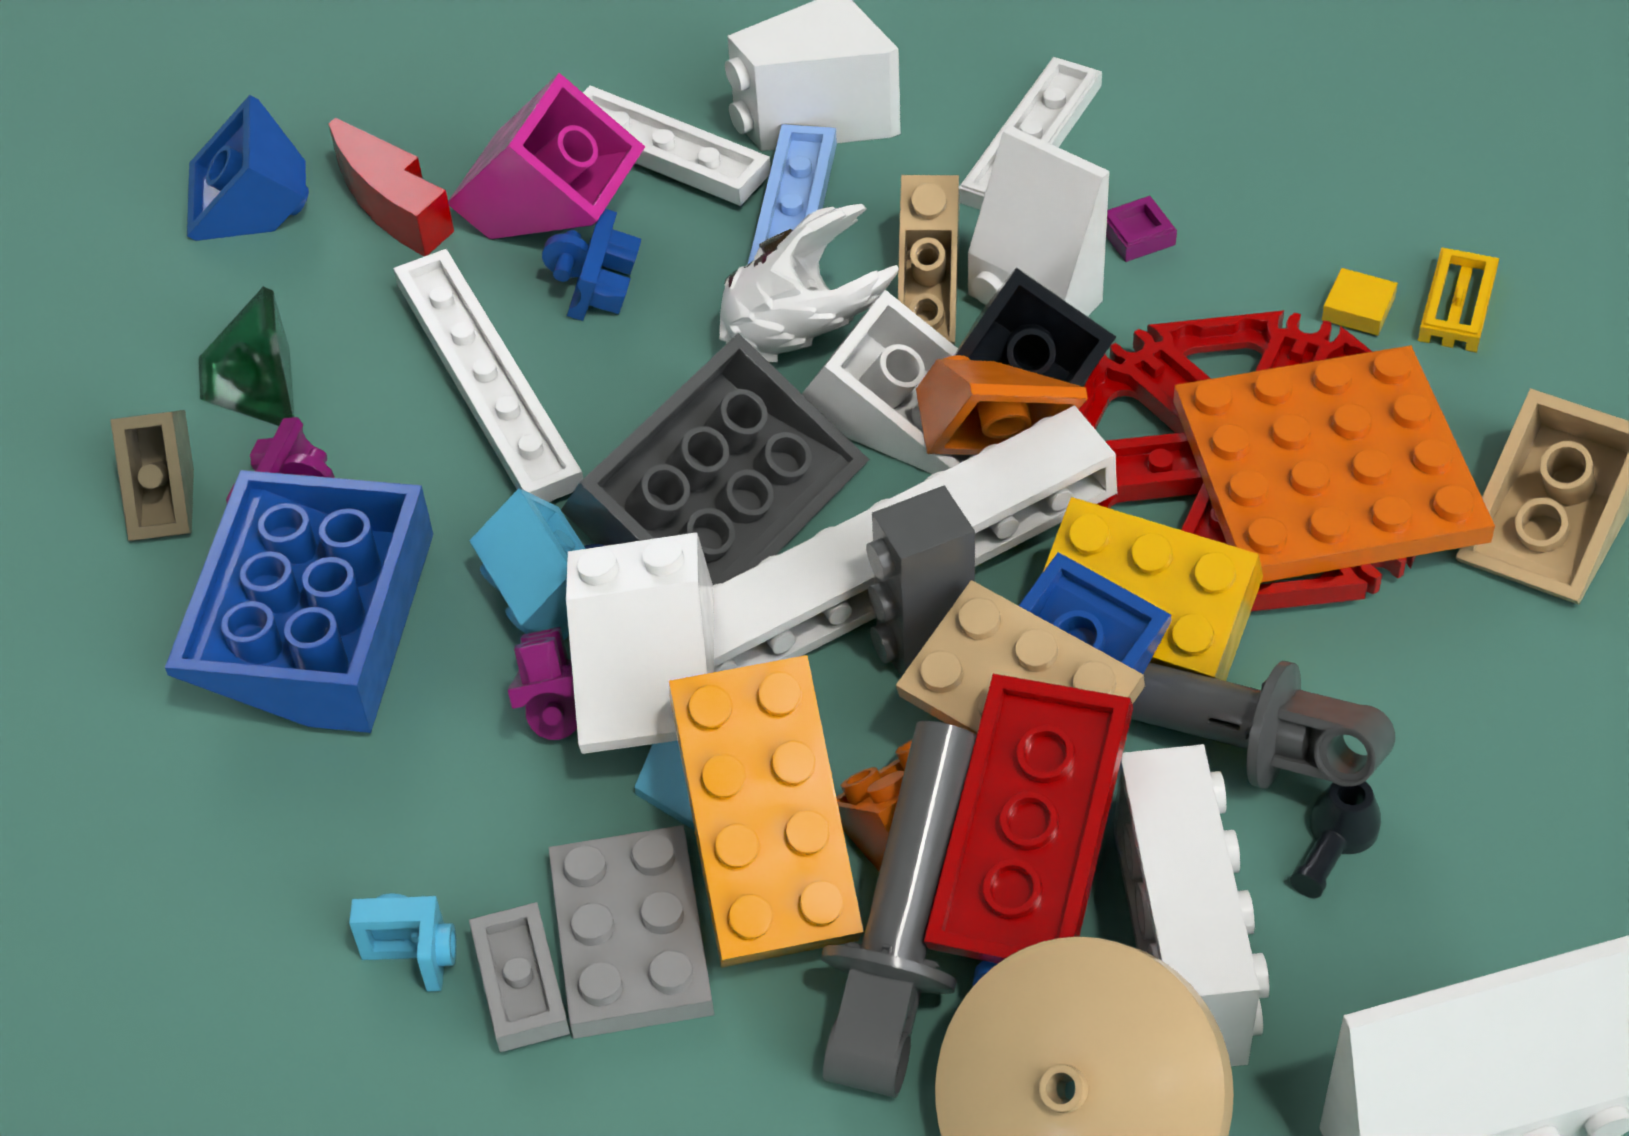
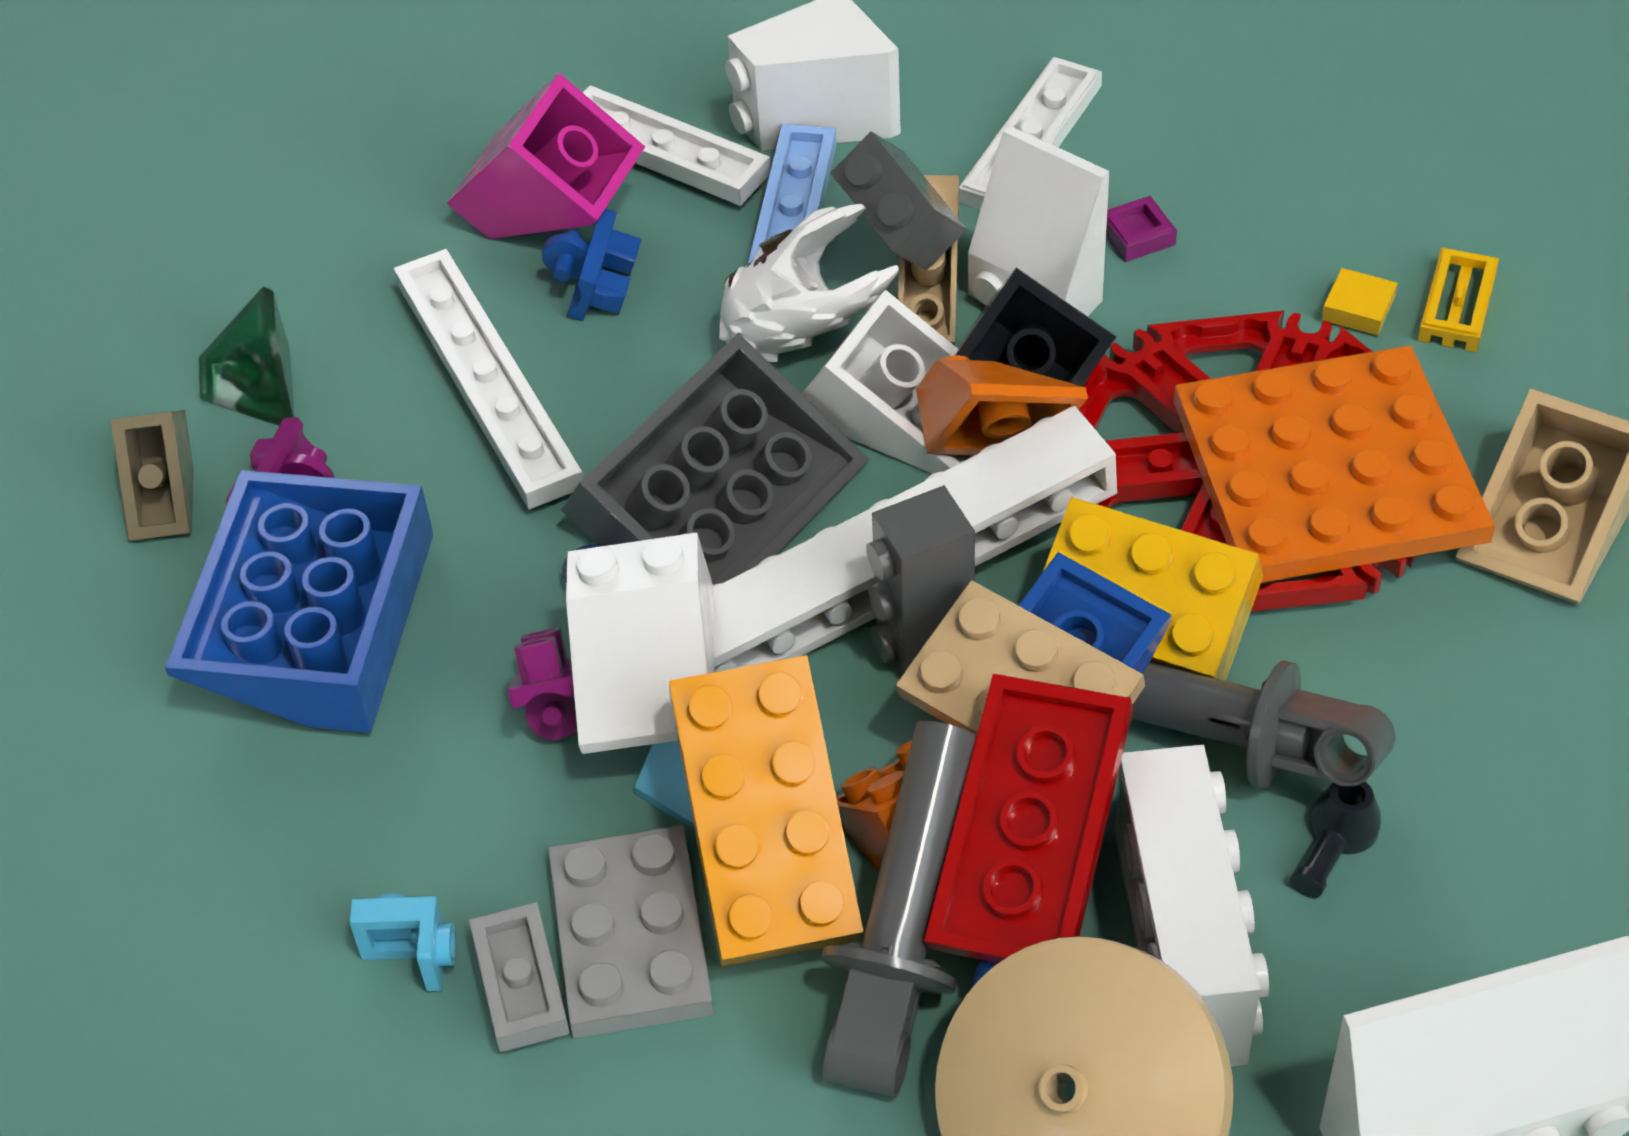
(245, 177): blue slope -> none
(392, 188): slope -> none
(526, 560): medium azure brick -> none
(898, 201): none -> dark grey brick

